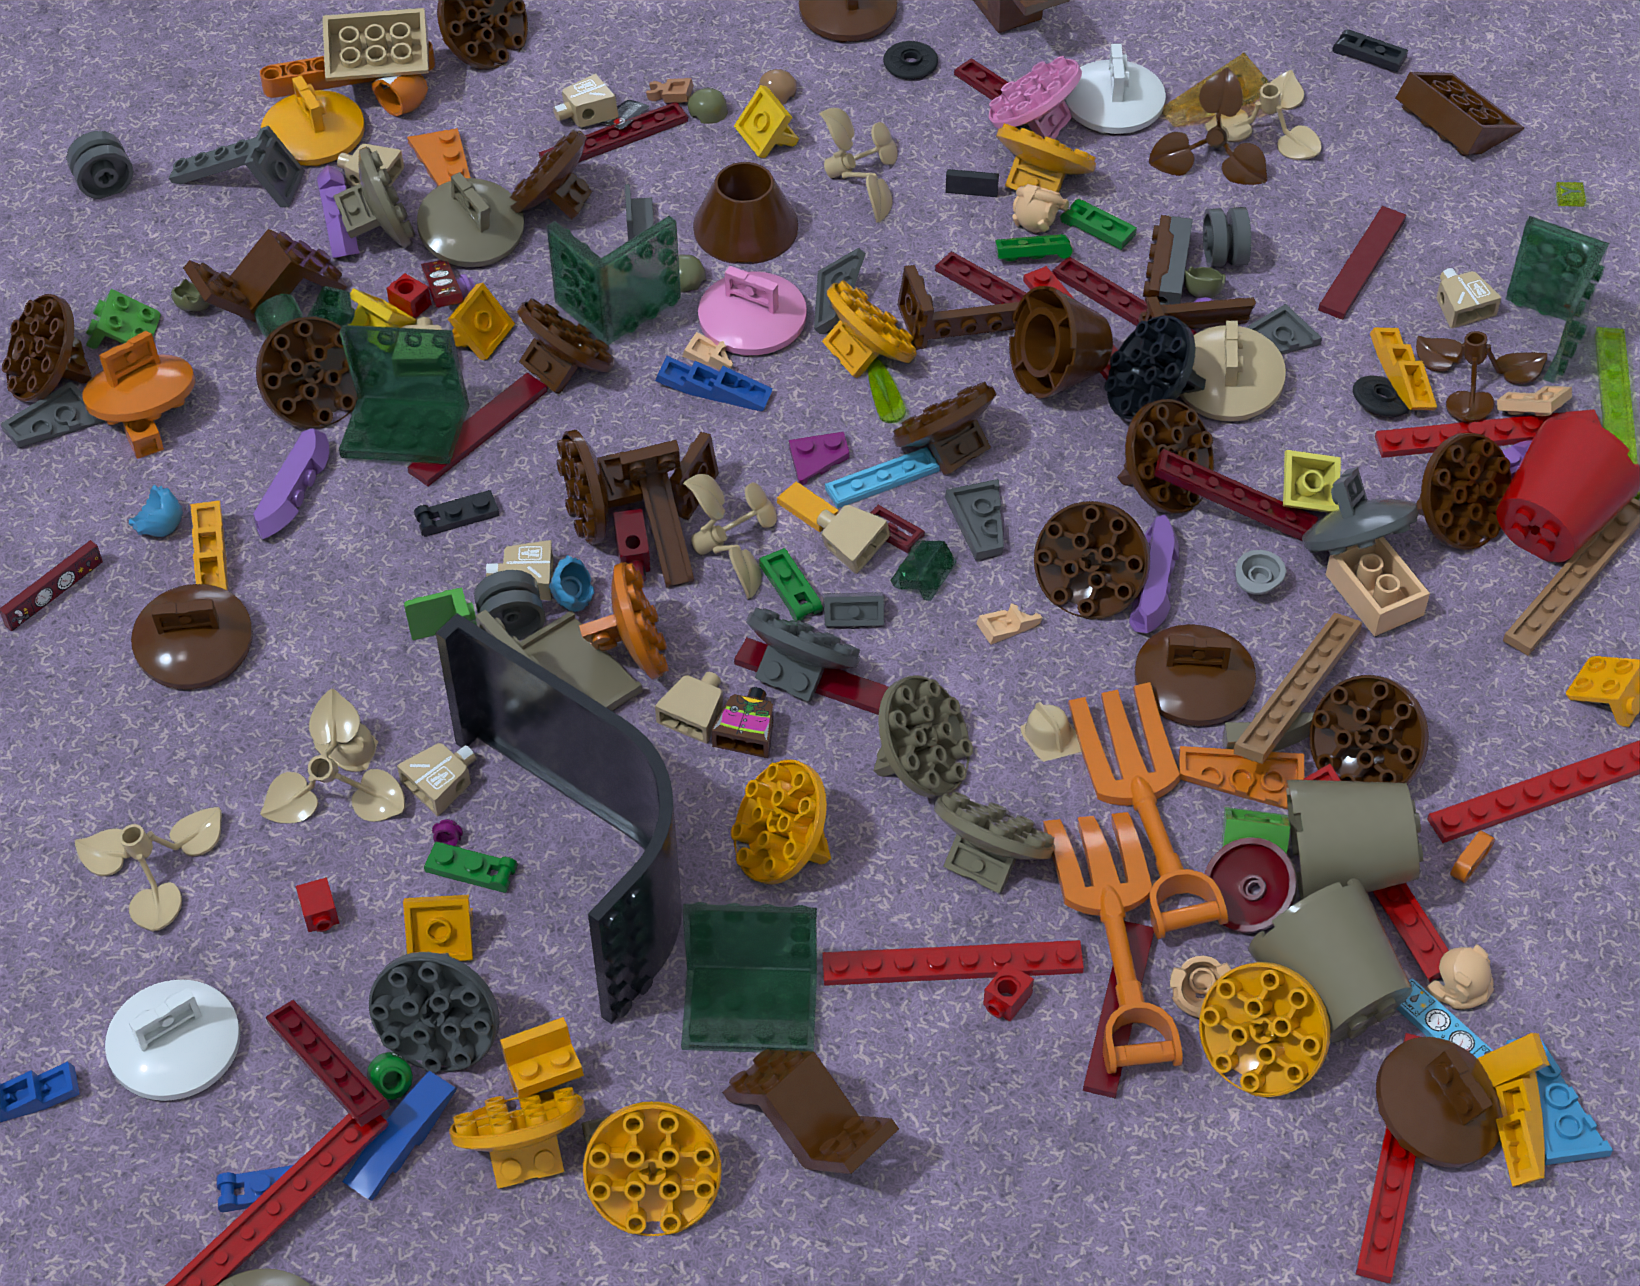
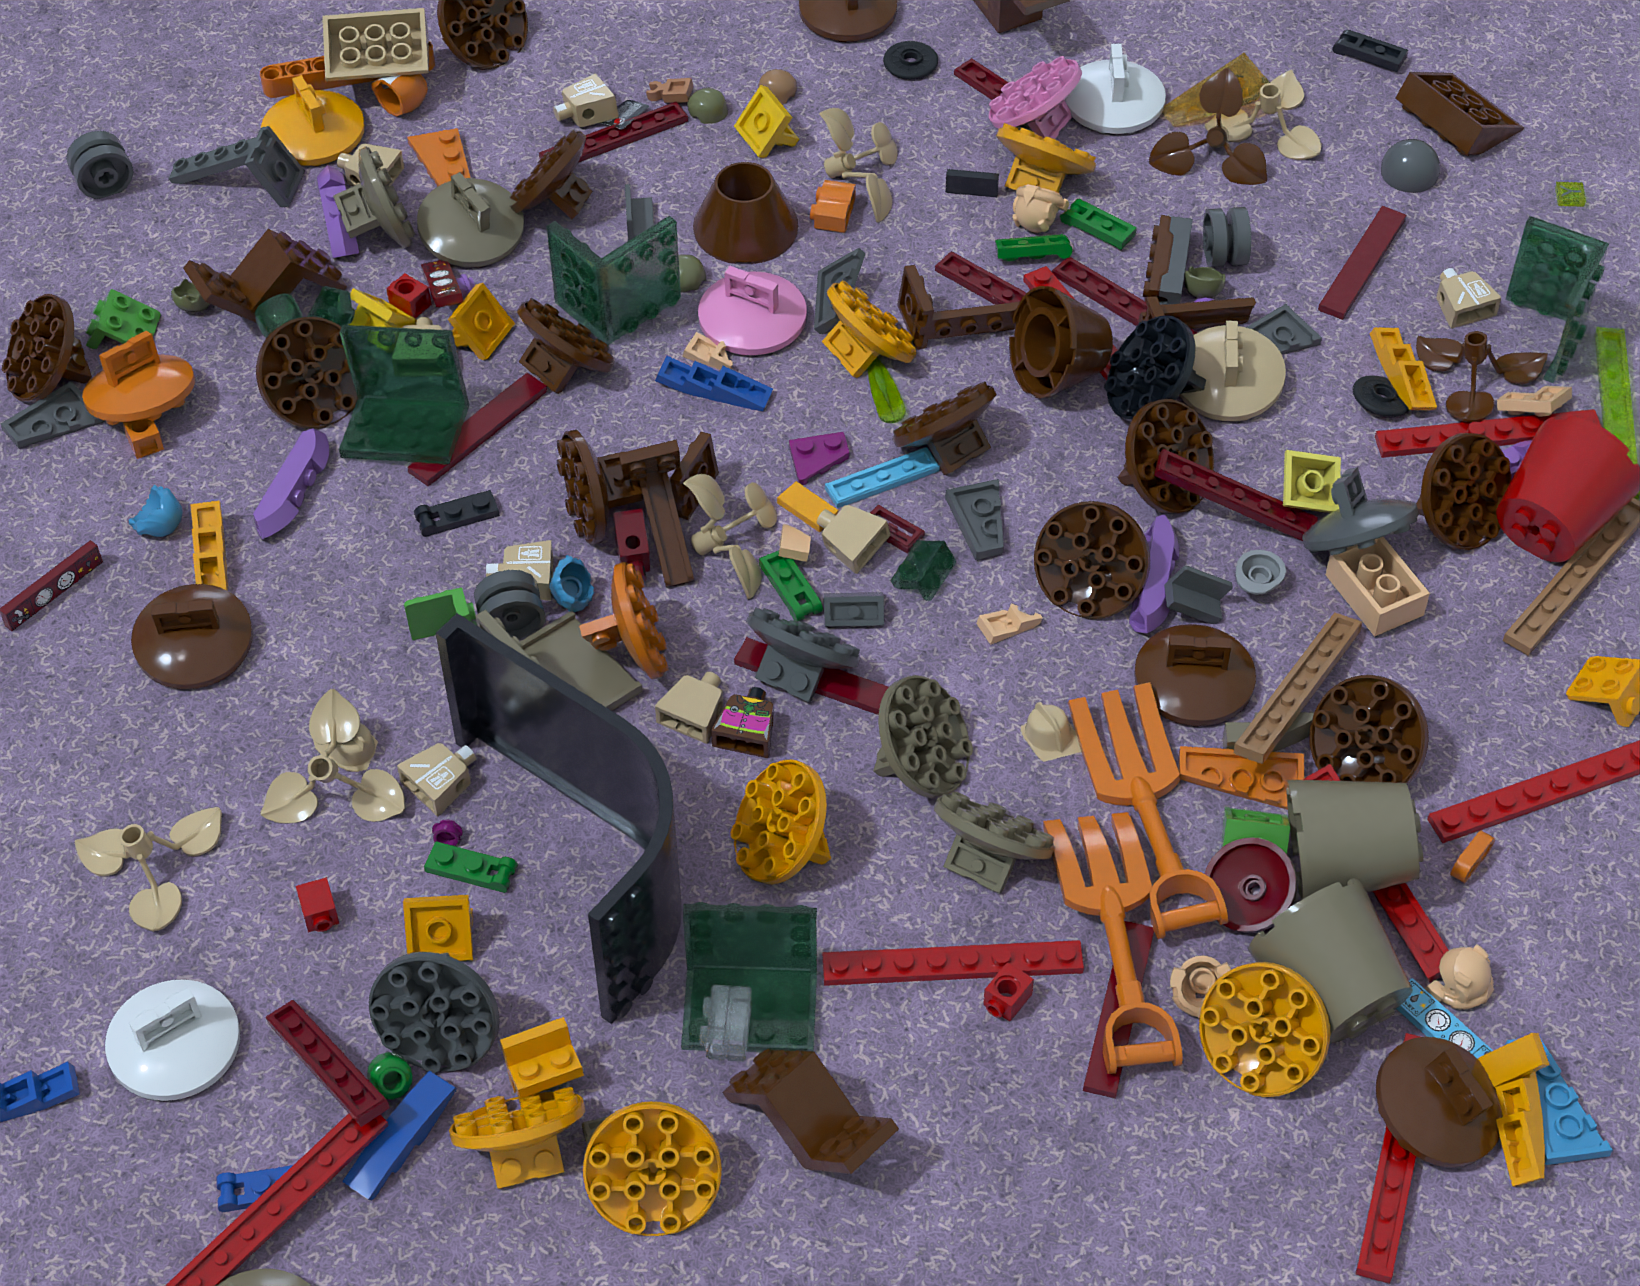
(727, 1024): none -> clear brick
(794, 543): none -> light nougat slope
(833, 205): none -> orange brick
(1197, 594): none -> dark grey panel
(1410, 166): none -> dark grey piece

